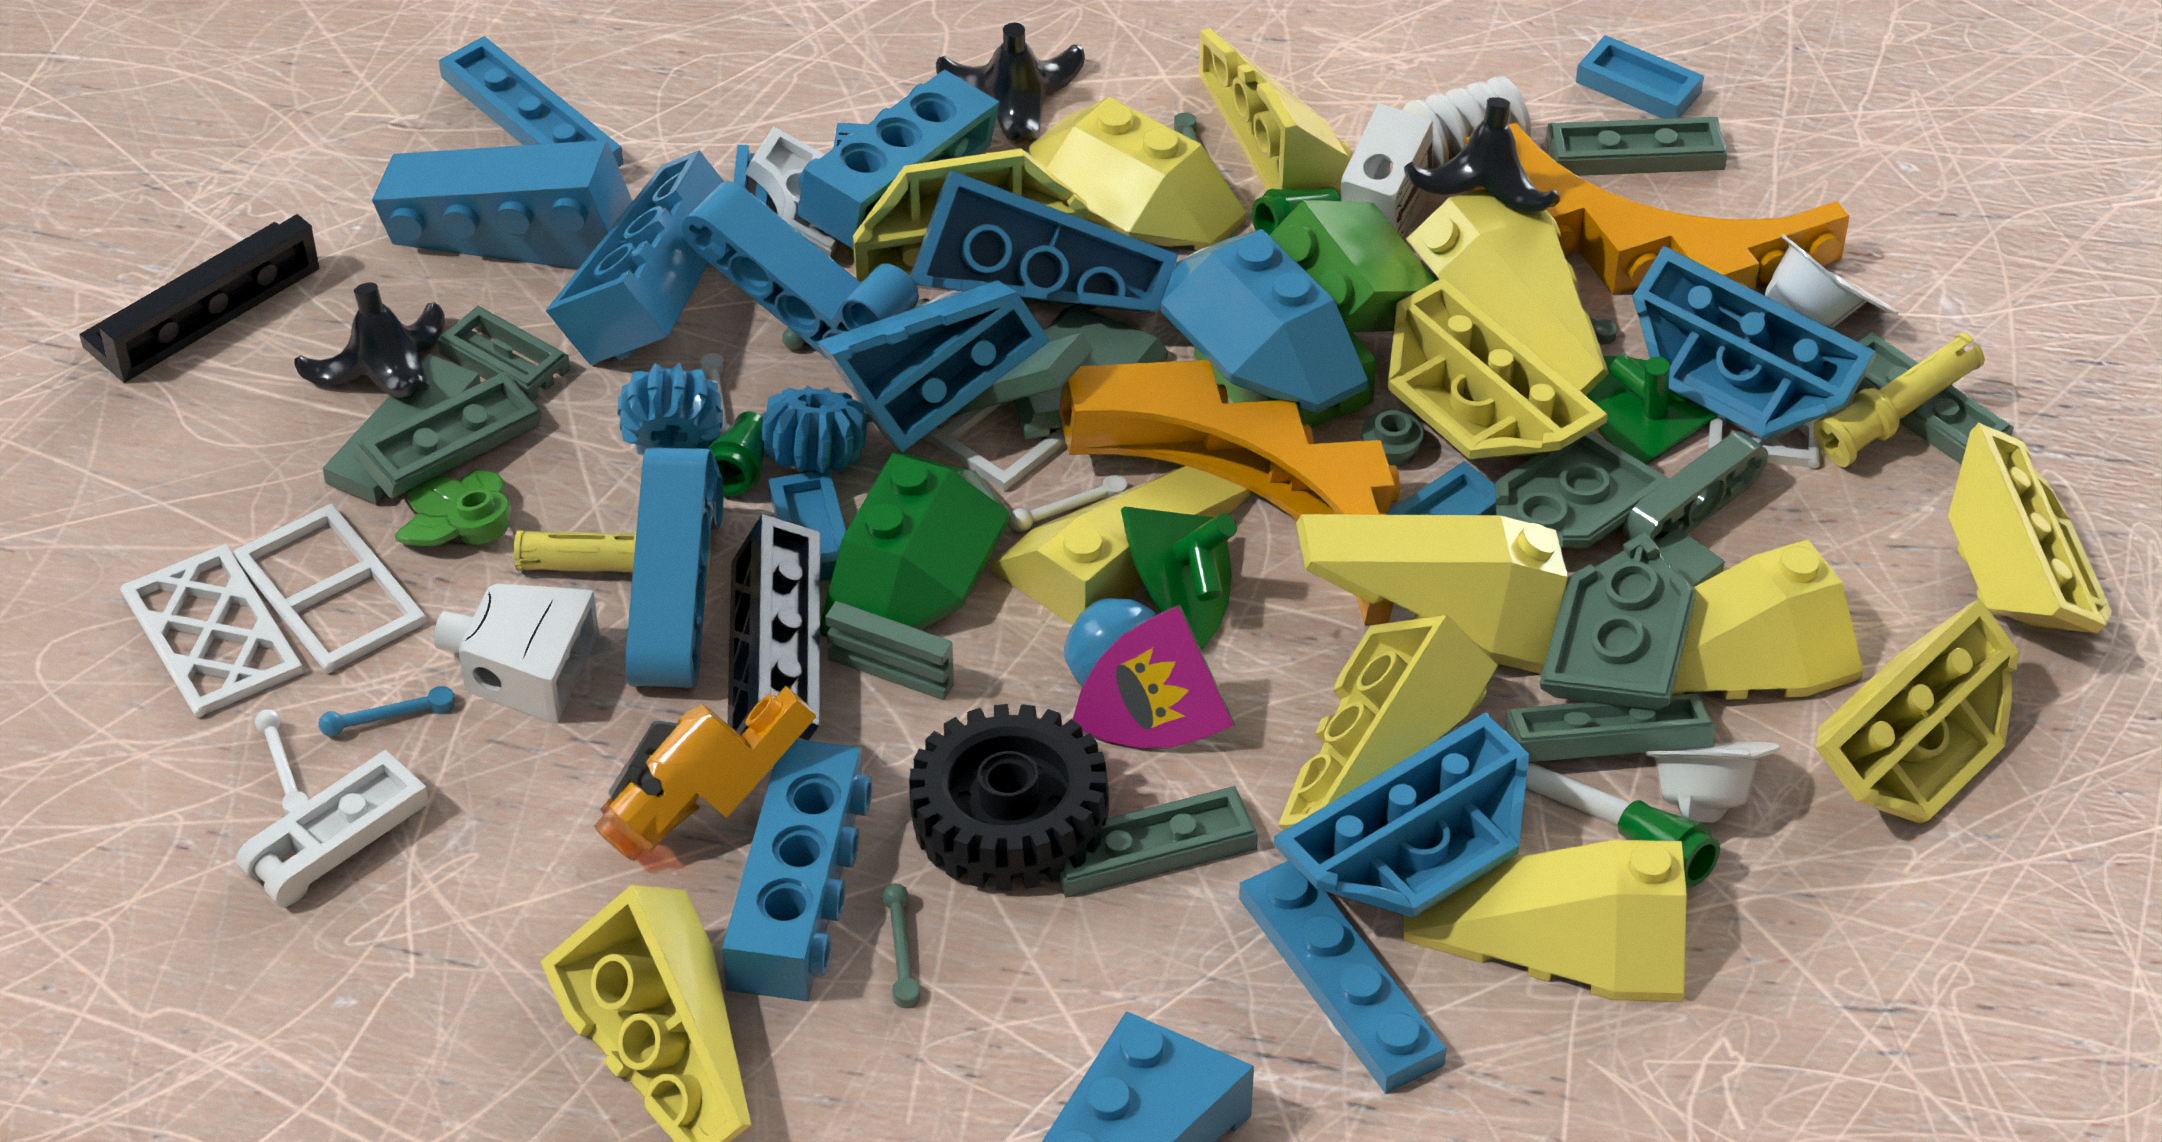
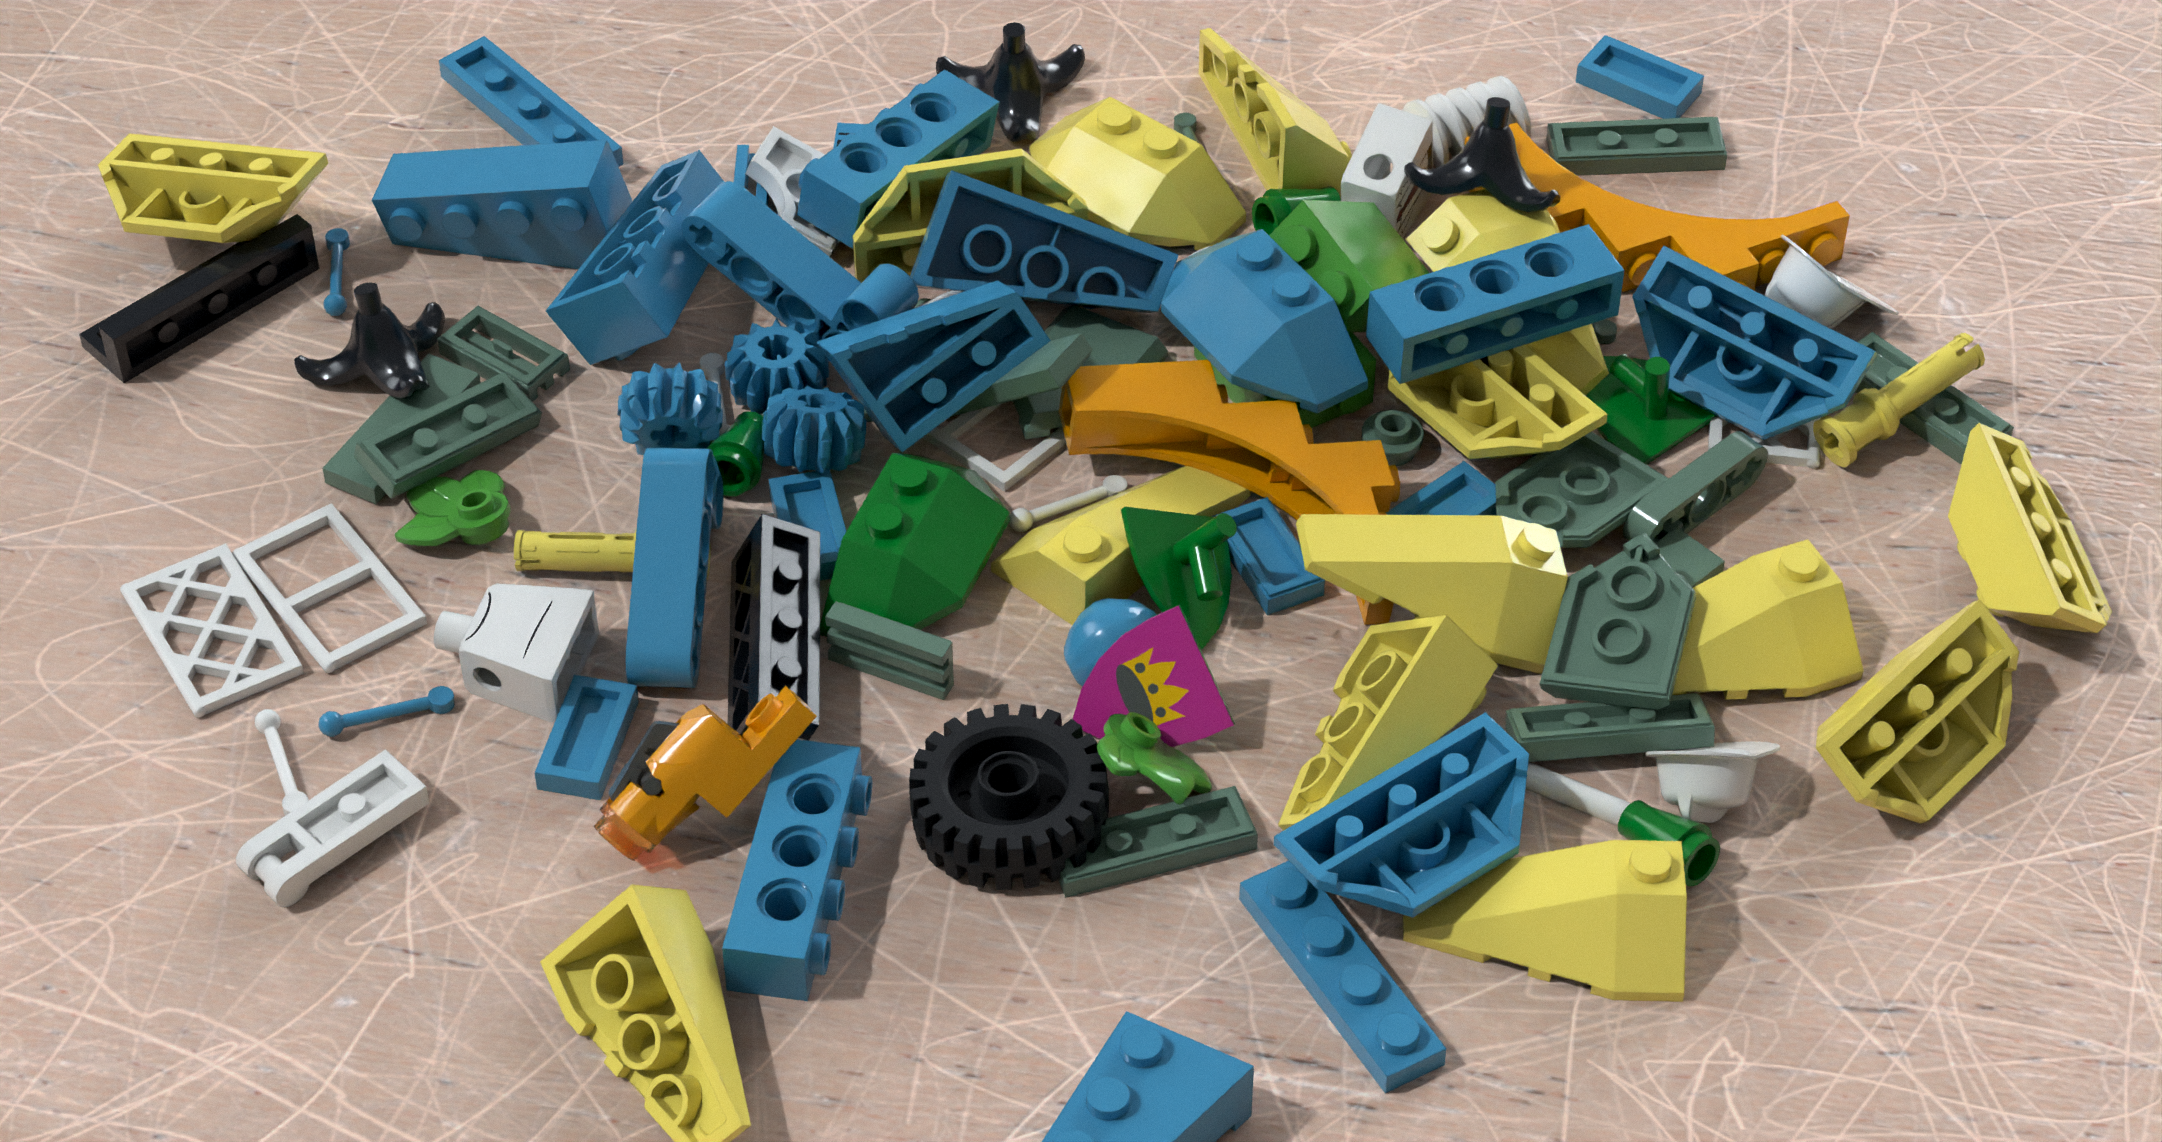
(205, 186): none -> light yellow wedge
(336, 241): none -> dark azure hinge
(587, 737): none -> dark azure tile
(773, 361): none -> dark azure gear
(905, 990): sand green hinge -> none
(1135, 747): none -> bright green plate
(1270, 558): none -> dark azure tile
(1494, 303): none -> dark azure brick

